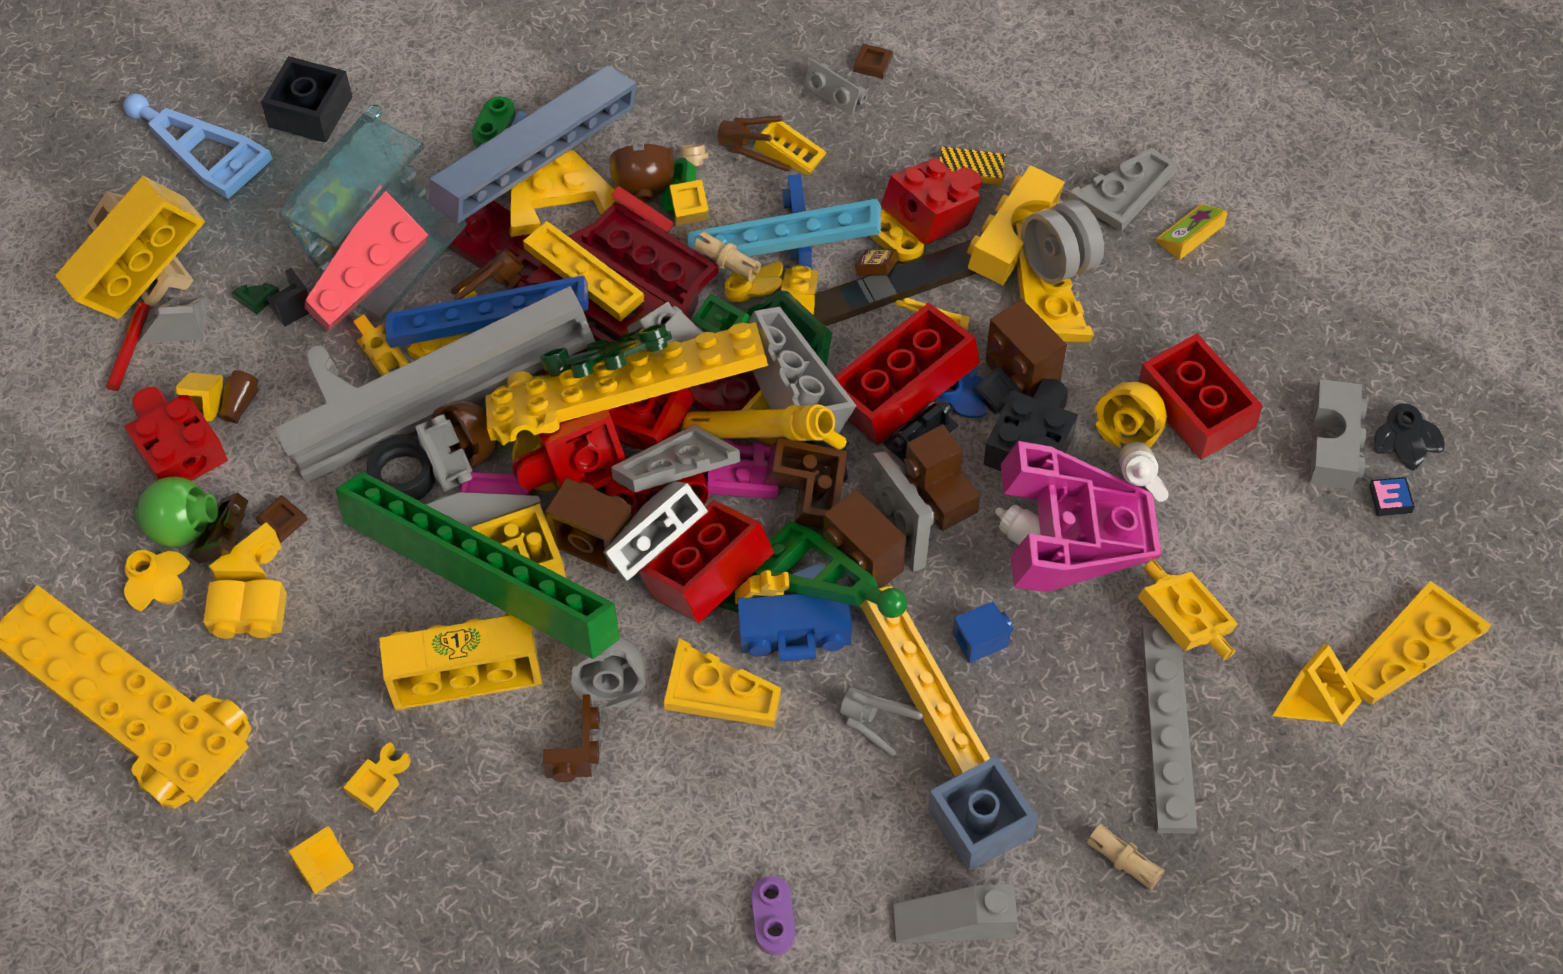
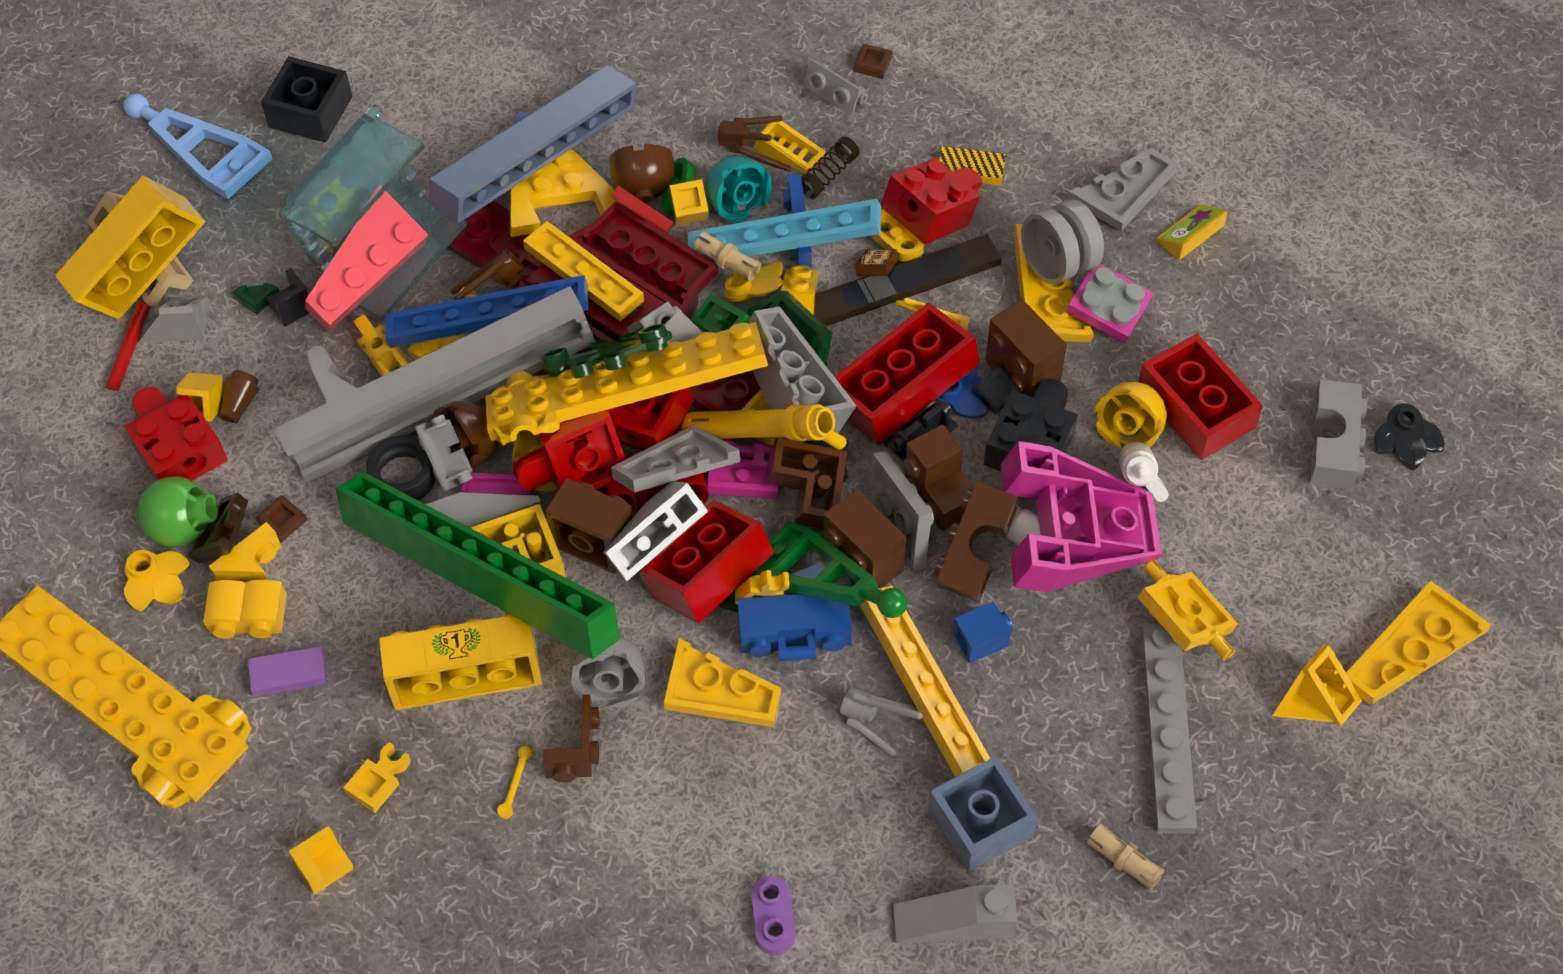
(287, 671): none -> medium lavender tile
(493, 119): green plate -> none
(505, 810): none -> yellow hinge
(694, 153): tan plate -> none
(737, 182): none -> teal cylinder
(814, 181): none -> dark brown piece
(985, 511): none -> reddish brown arch
(999, 247): yellow arch -> none
(1109, 302): none -> light grey piece
(1391, 496): tile -> none

